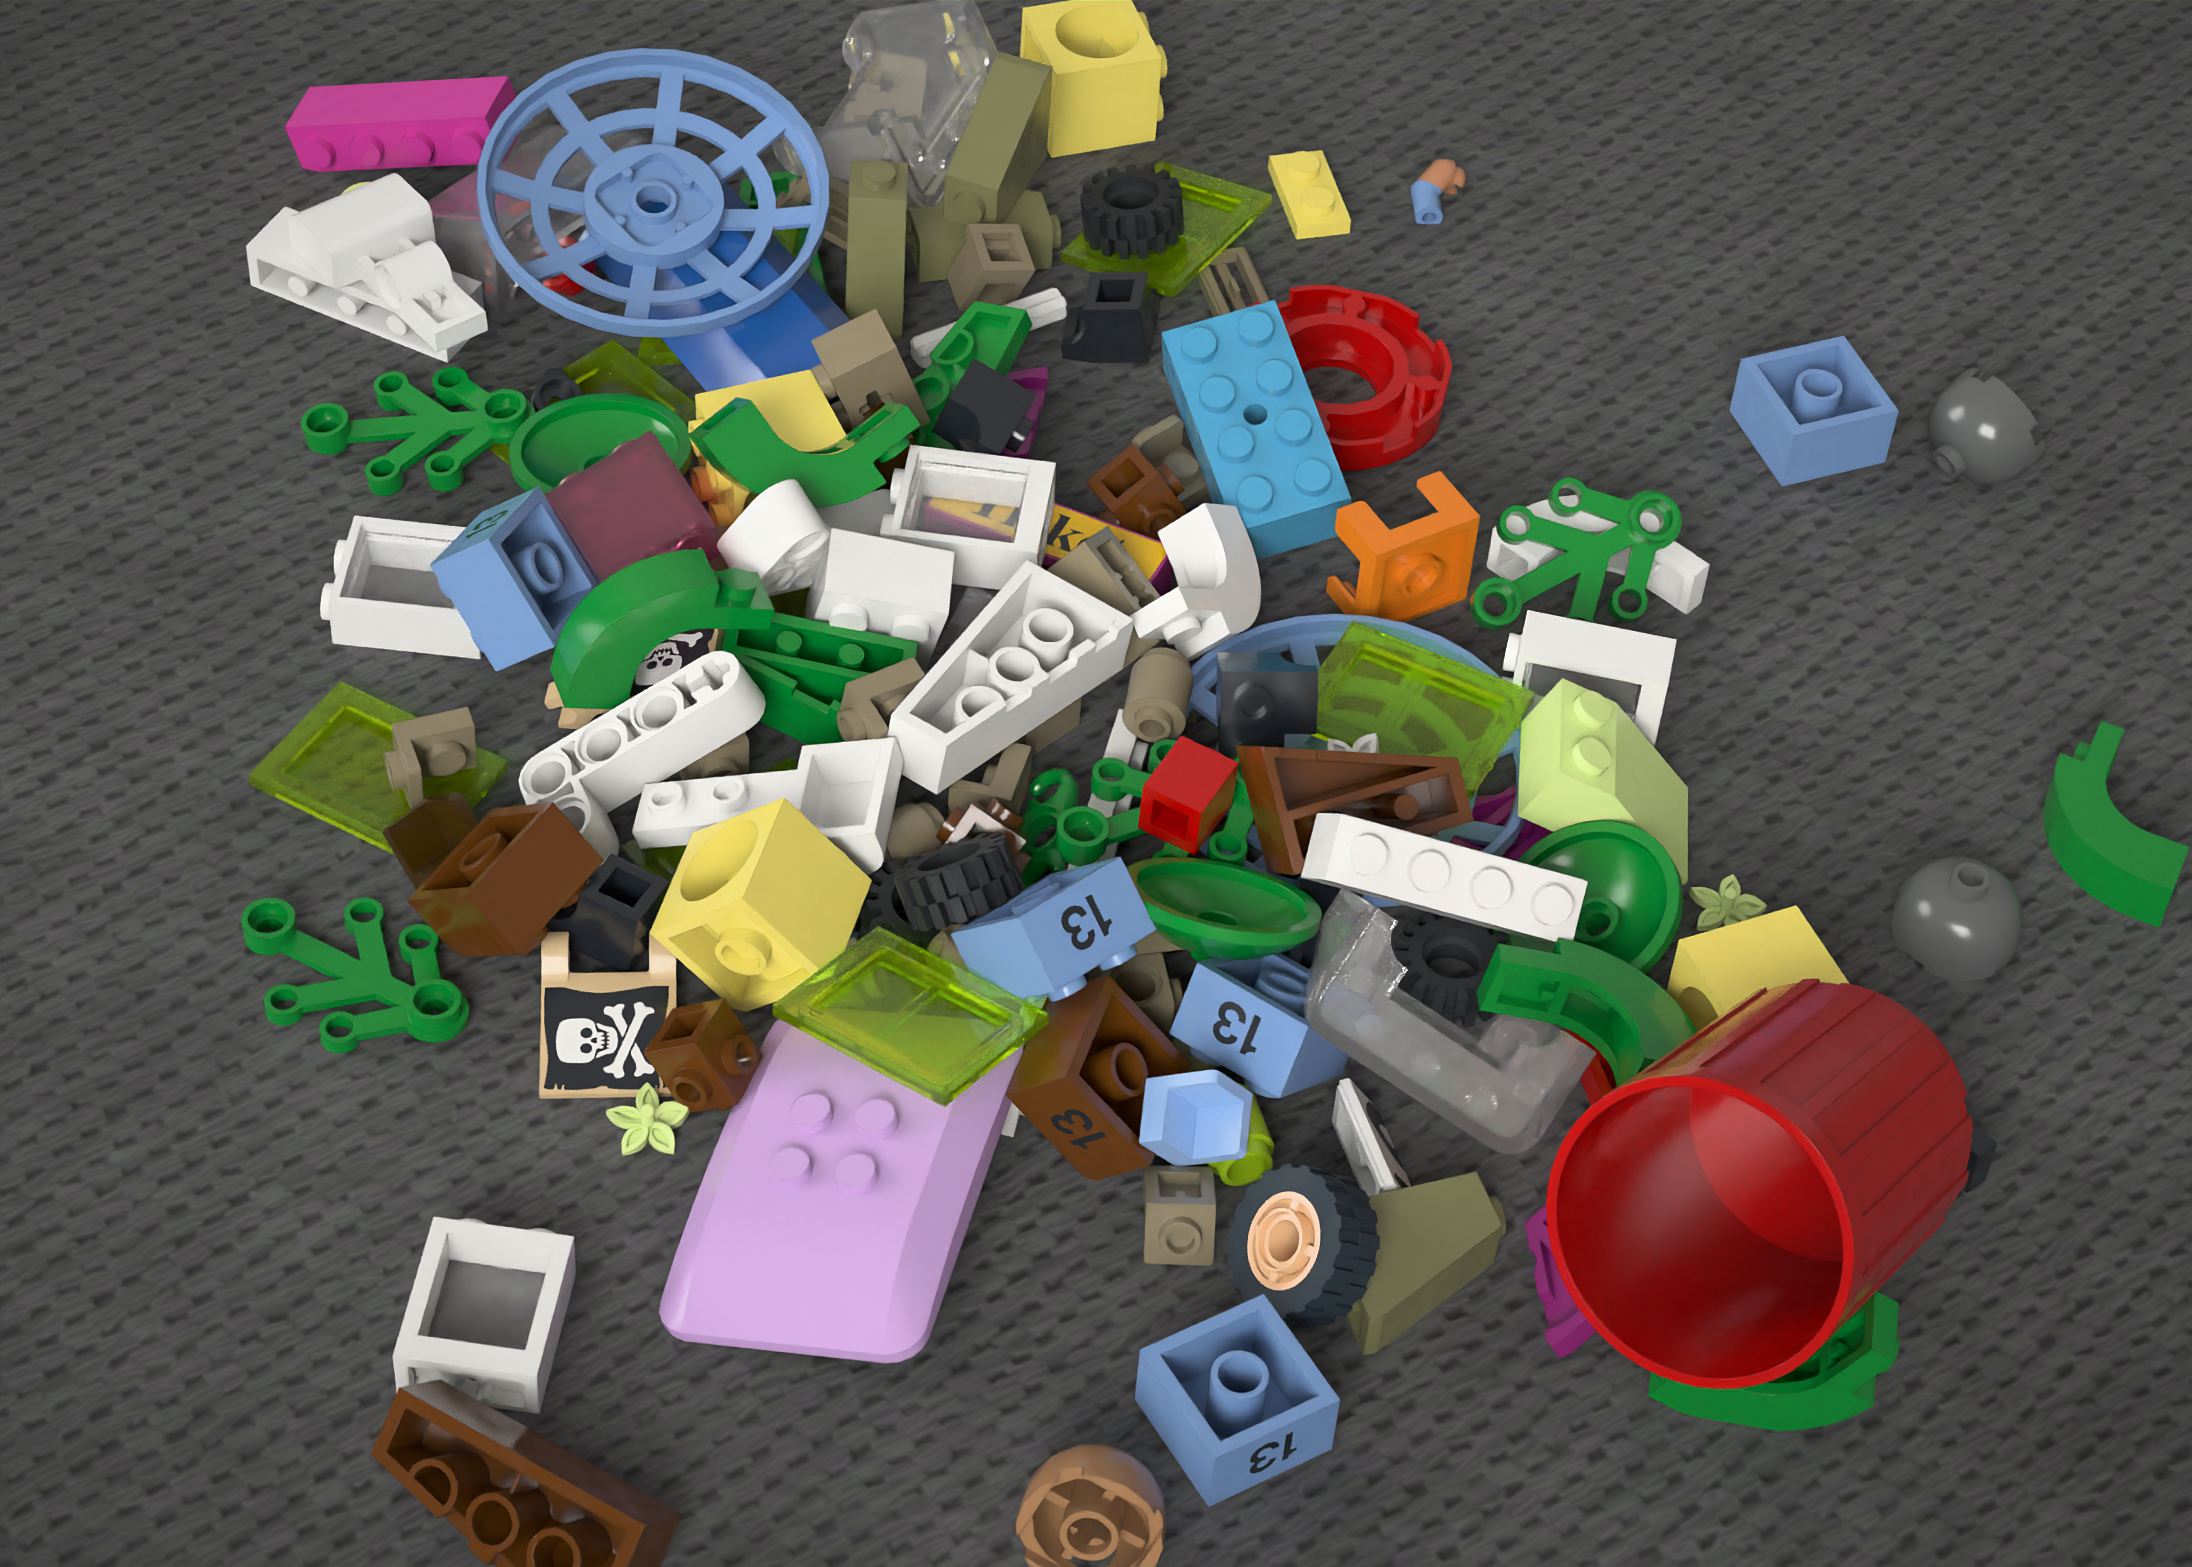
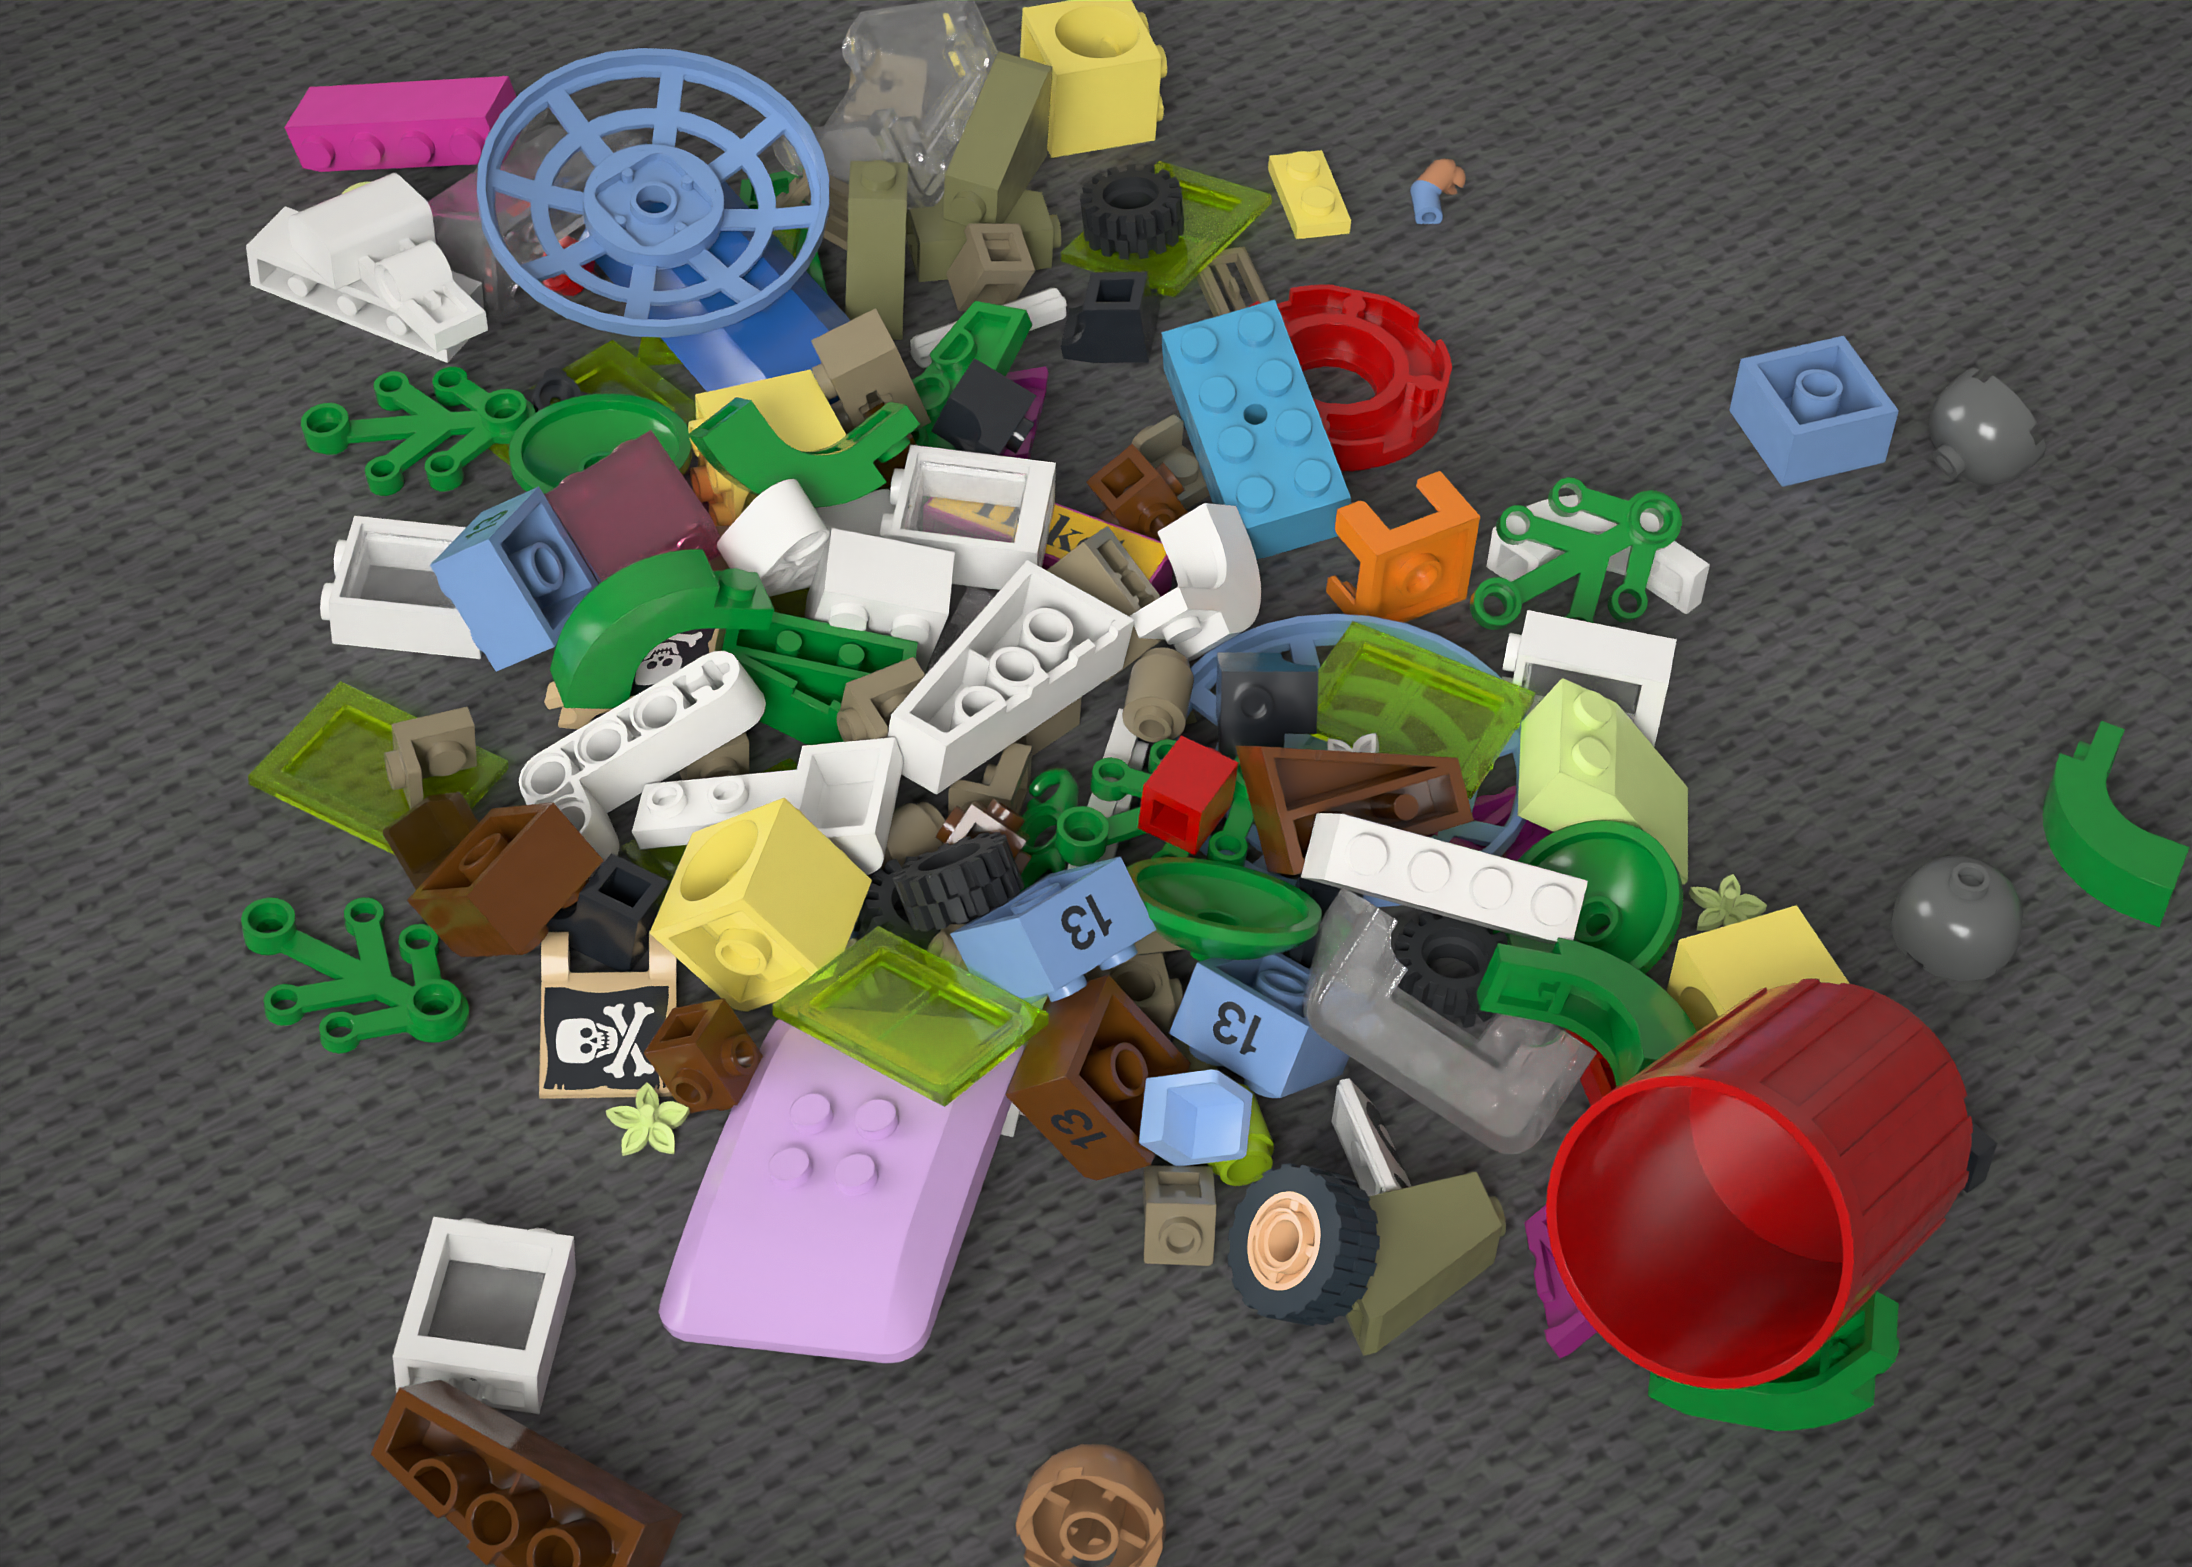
(1236, 1399): medium blue brick -> none

